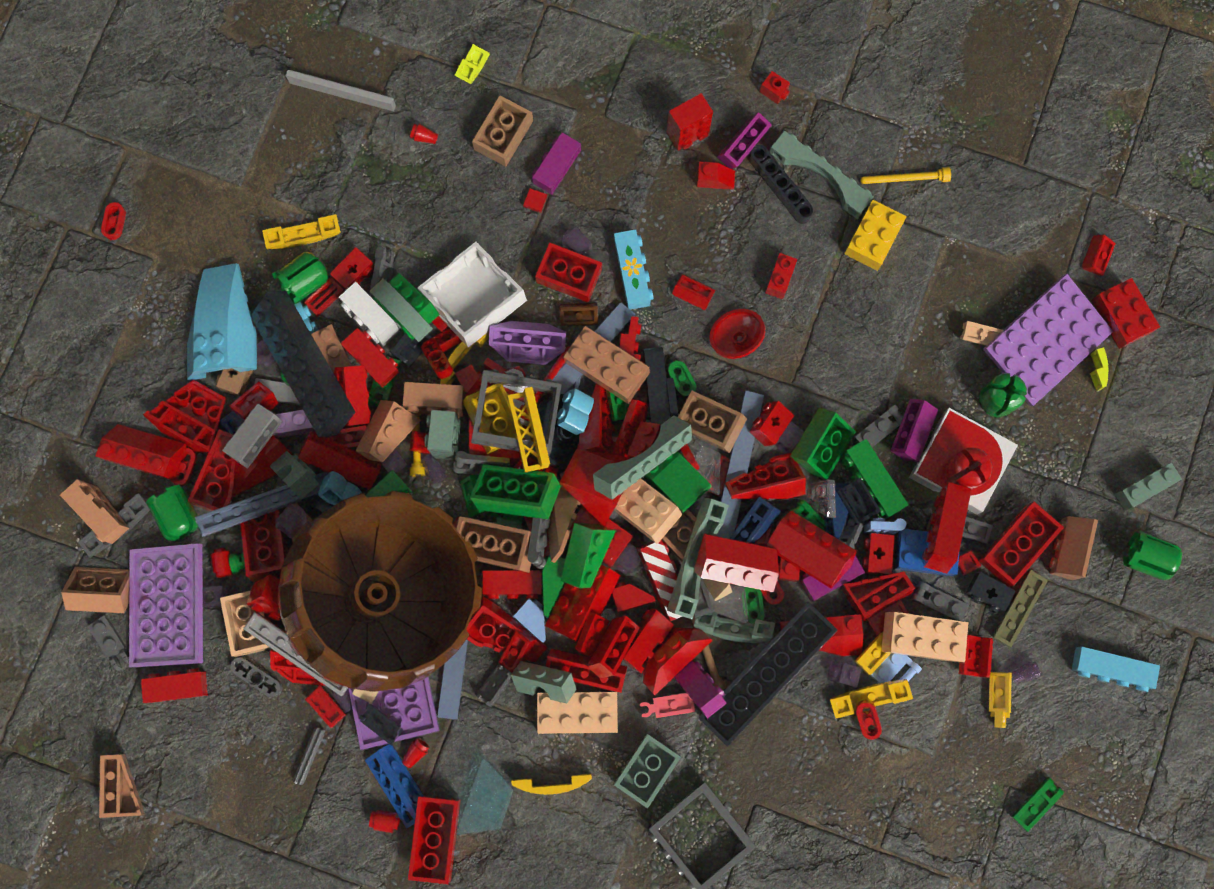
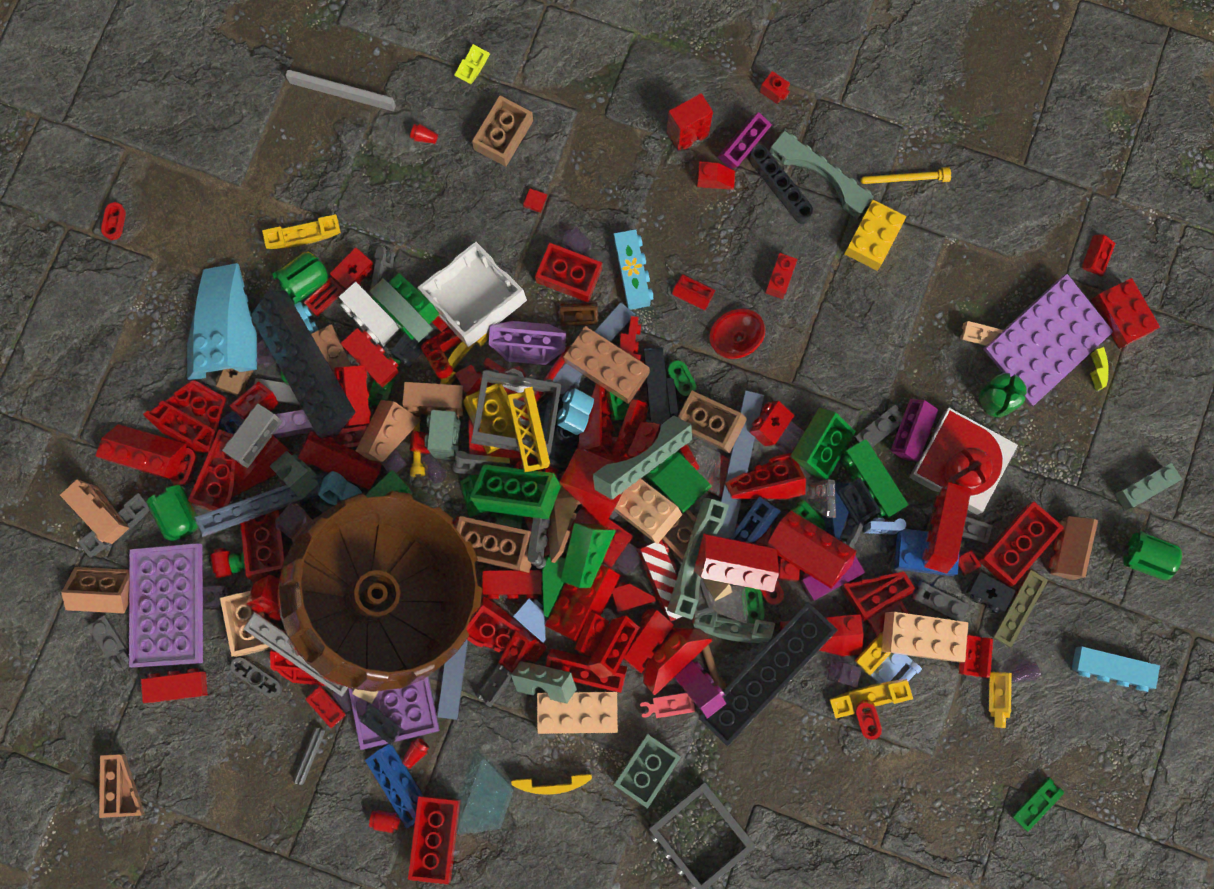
(556, 163): magenta brick -> none
(885, 546): red brick -> none

